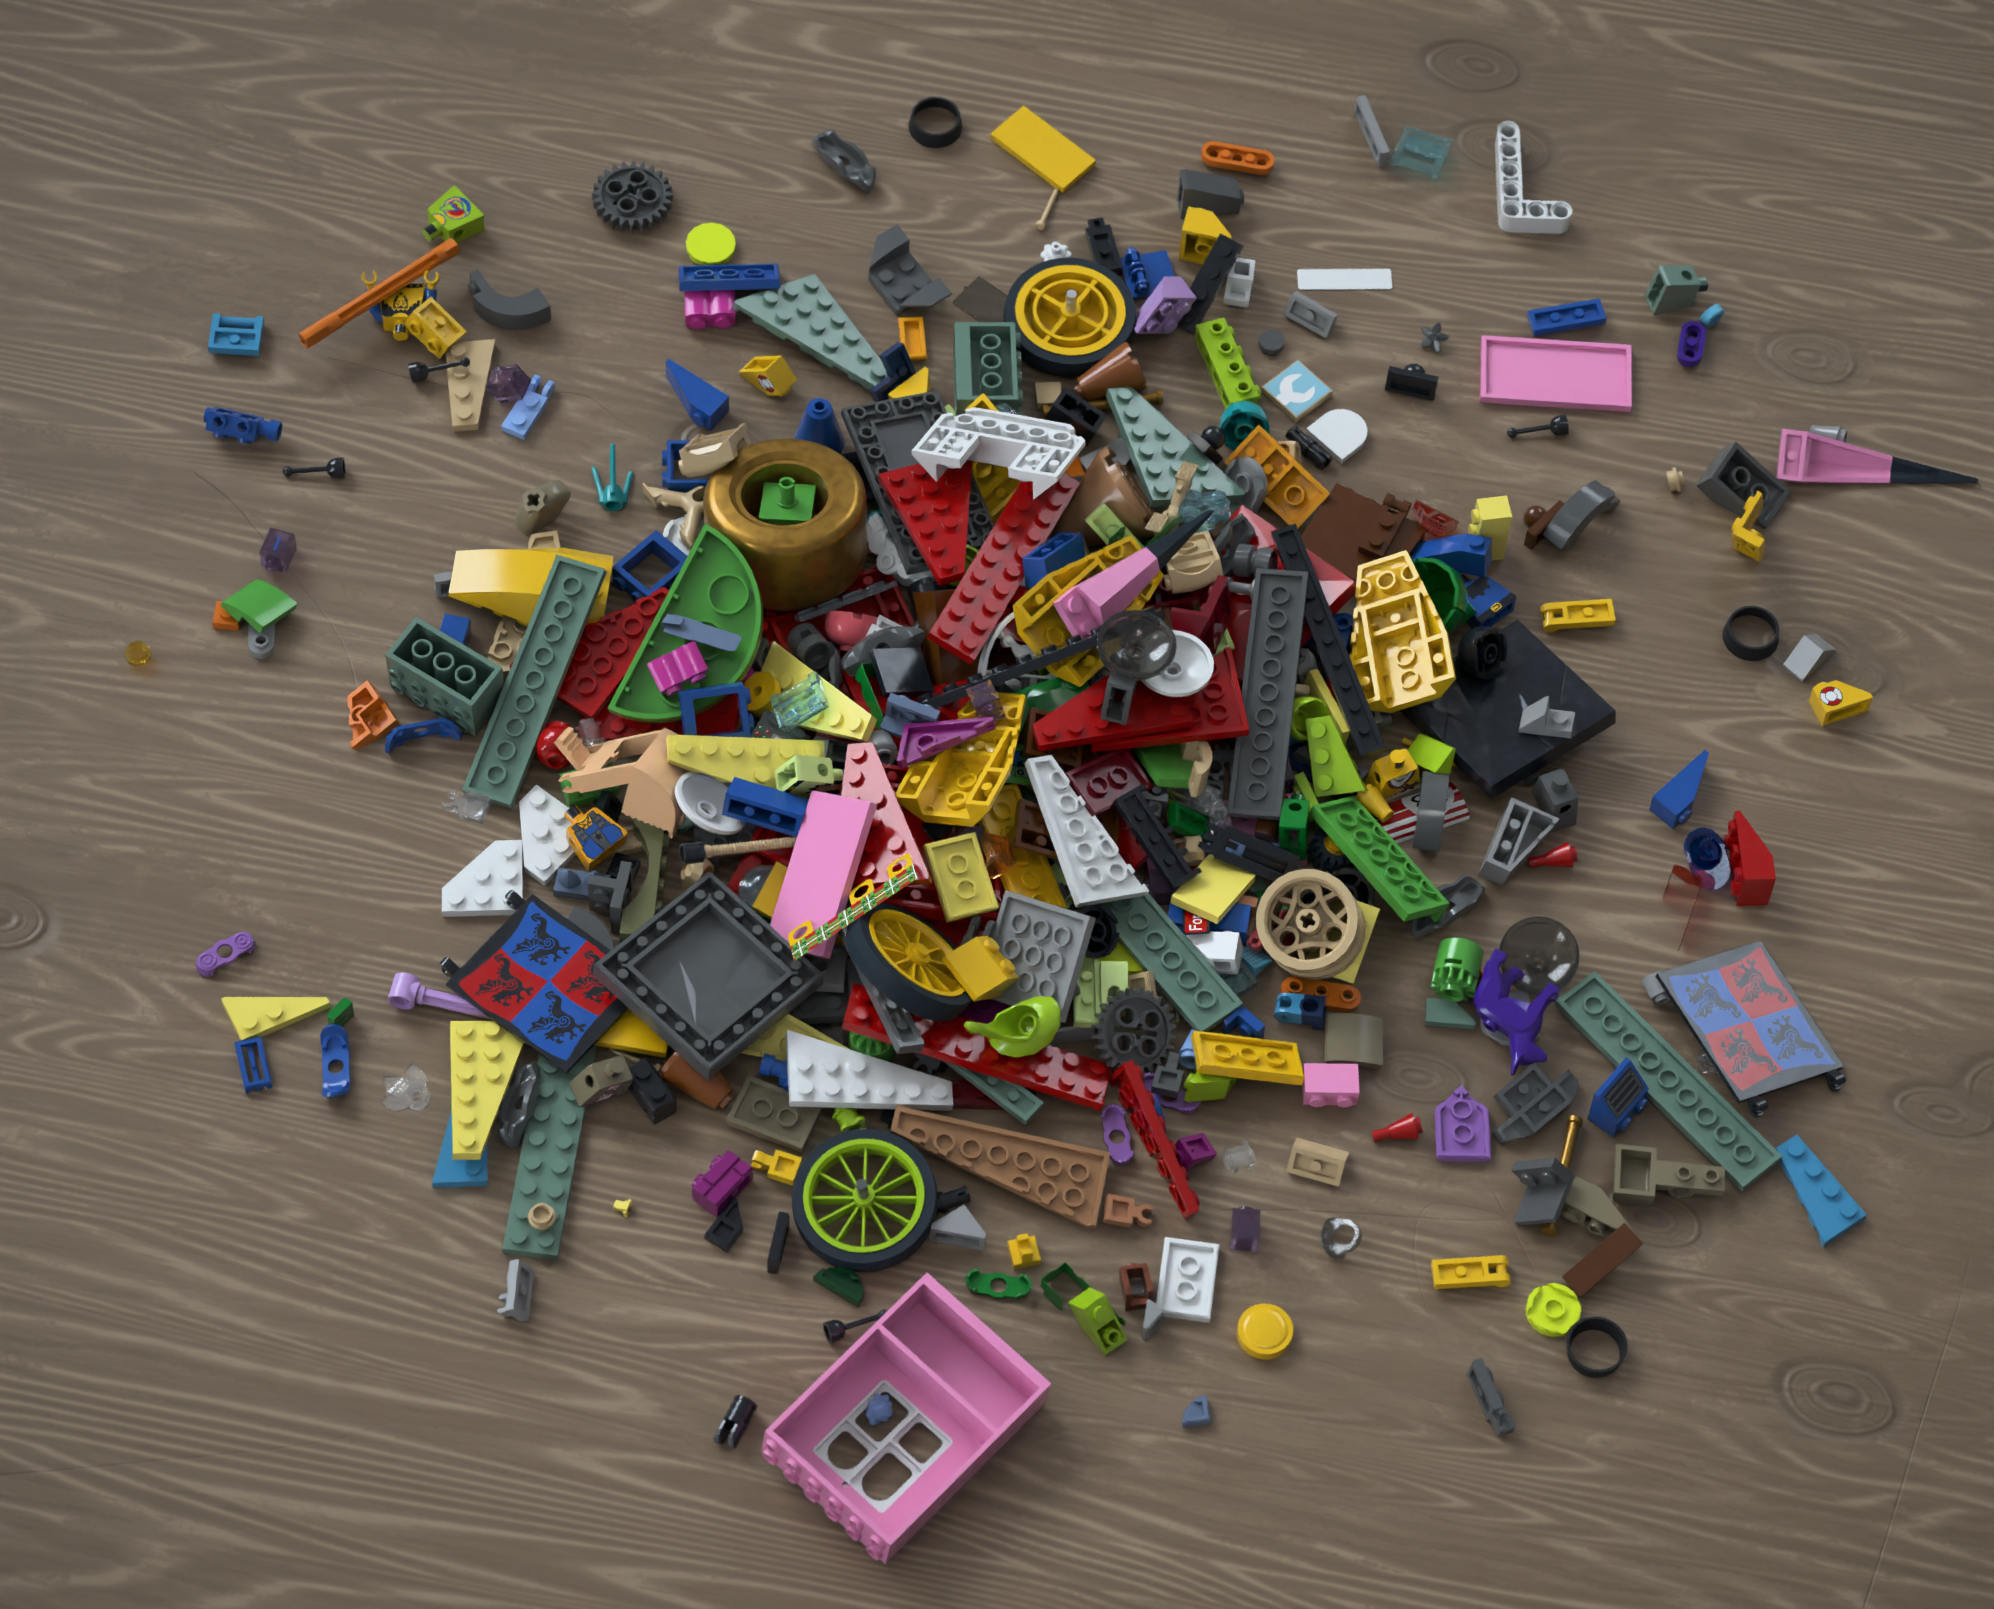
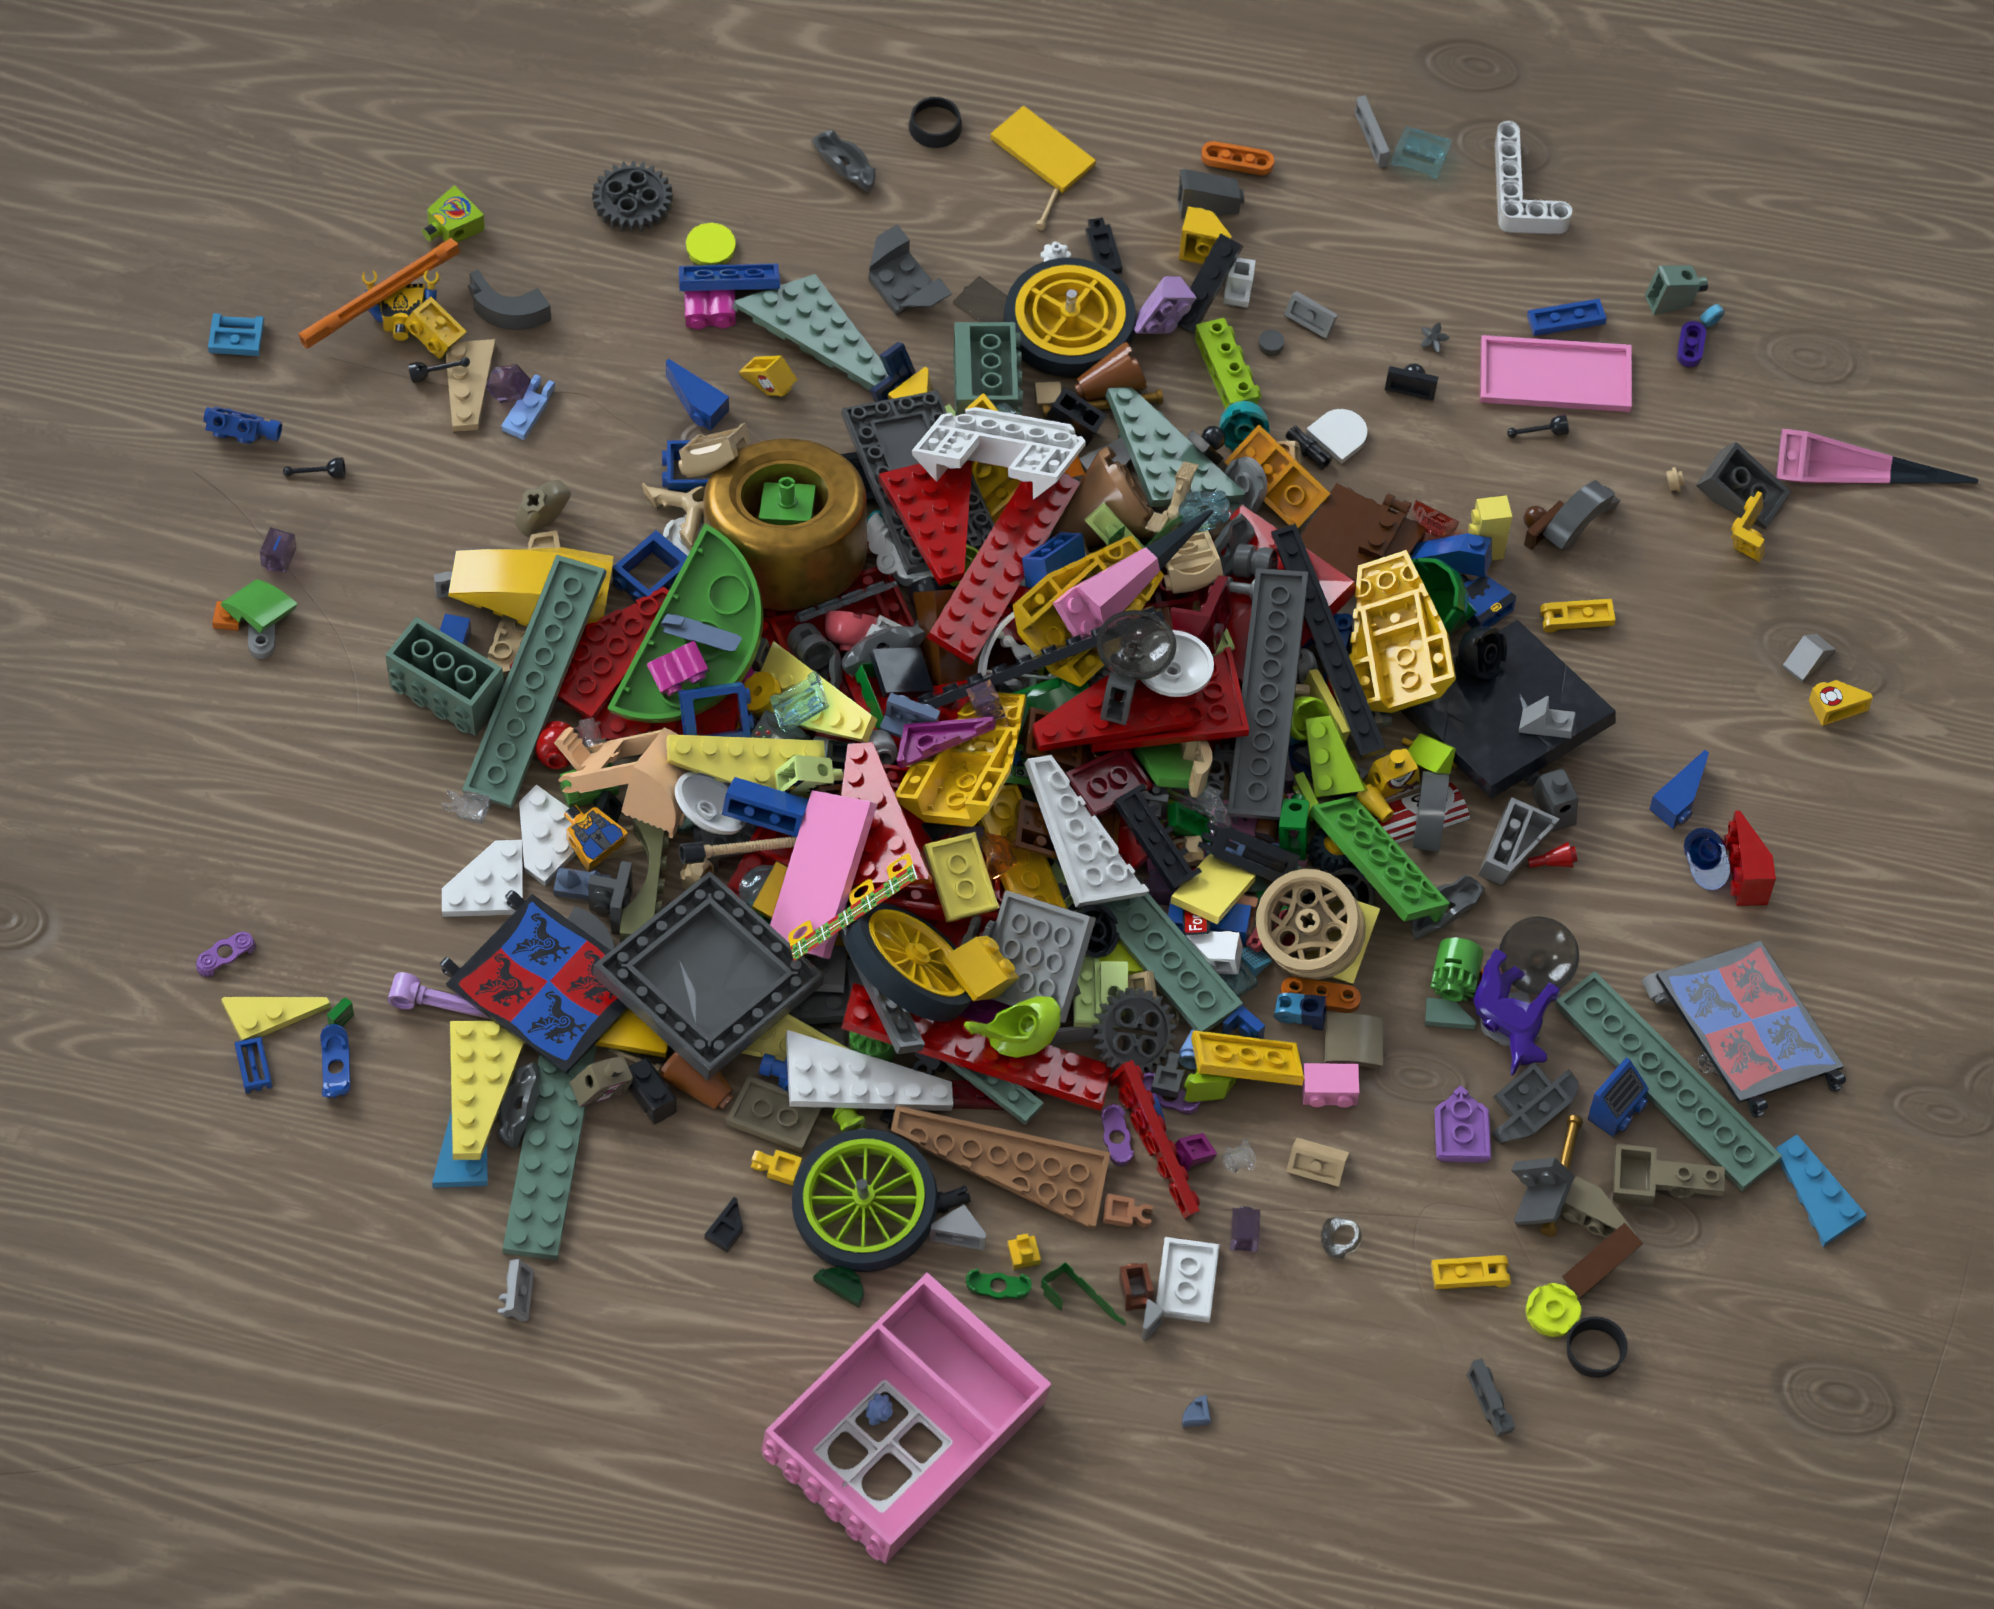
(137, 653): clear yellow plate -> none
(369, 715): orange slope -> none
(403, 1090): clear plate -> none
(406, 732): blue piece -> none
(541, 1216): tan plate -> none
(612, 497): teal plant -> none
(615, 865): black tile -> none
(624, 1207): light yellow piece -> none
(721, 1183): magenta brick -> none
(735, 1421): black hinge -> none
(778, 1242): black tile -> none
(821, 425): blue cone -> none
(835, 1329): black hinge -> none
(913, 337): light orange tile -> none
(1098, 1320): lime slope -> none
(1145, 271): blue hinge -> none
(1265, 1331): yellow piece -> none
(1296, 391): tile -> none
(1344, 279): white sticker -> none
(1405, 1128): red cone -> none
(1687, 877): clear red piece -> none
(1746, 652): black tyre -> none
(1832, 432): light grey cone -> none

